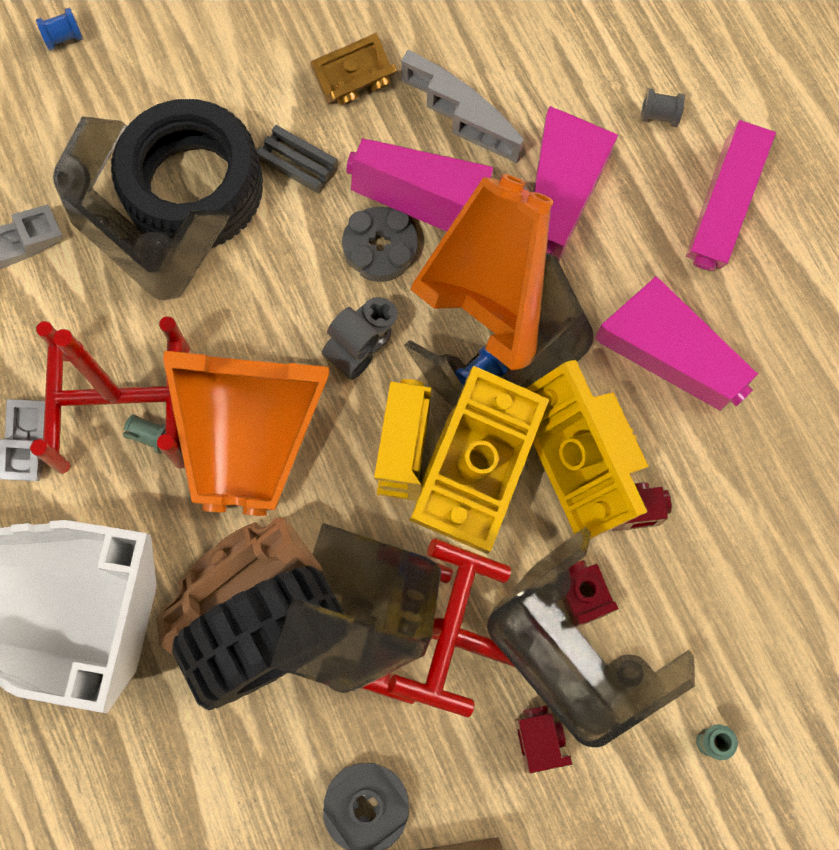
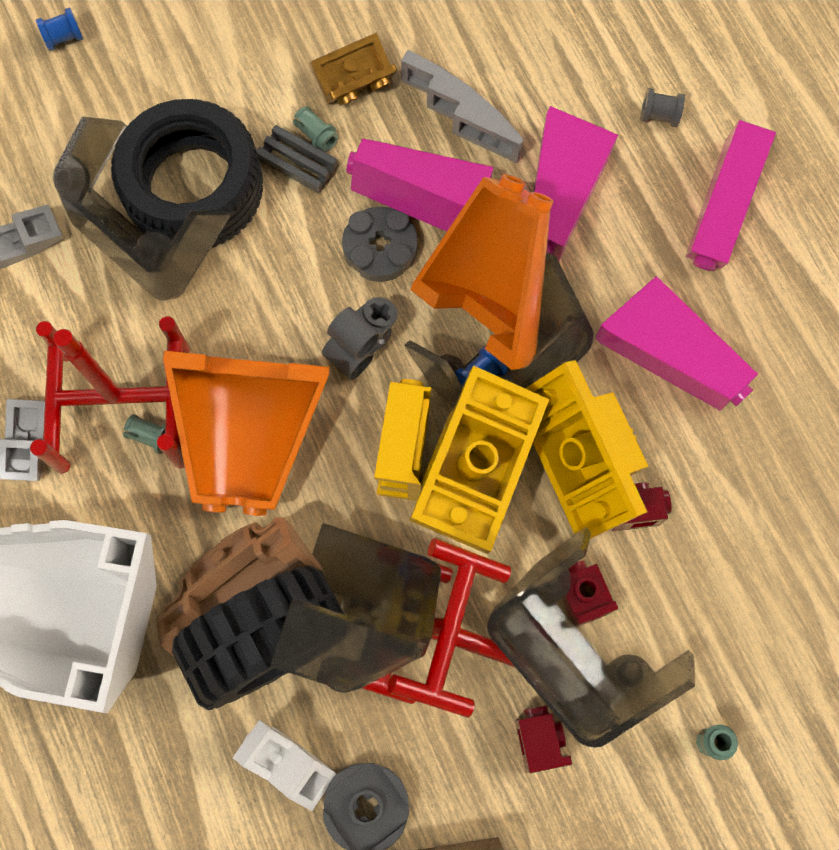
(285, 765): none -> white brick
(321, 134): none -> sand green pin

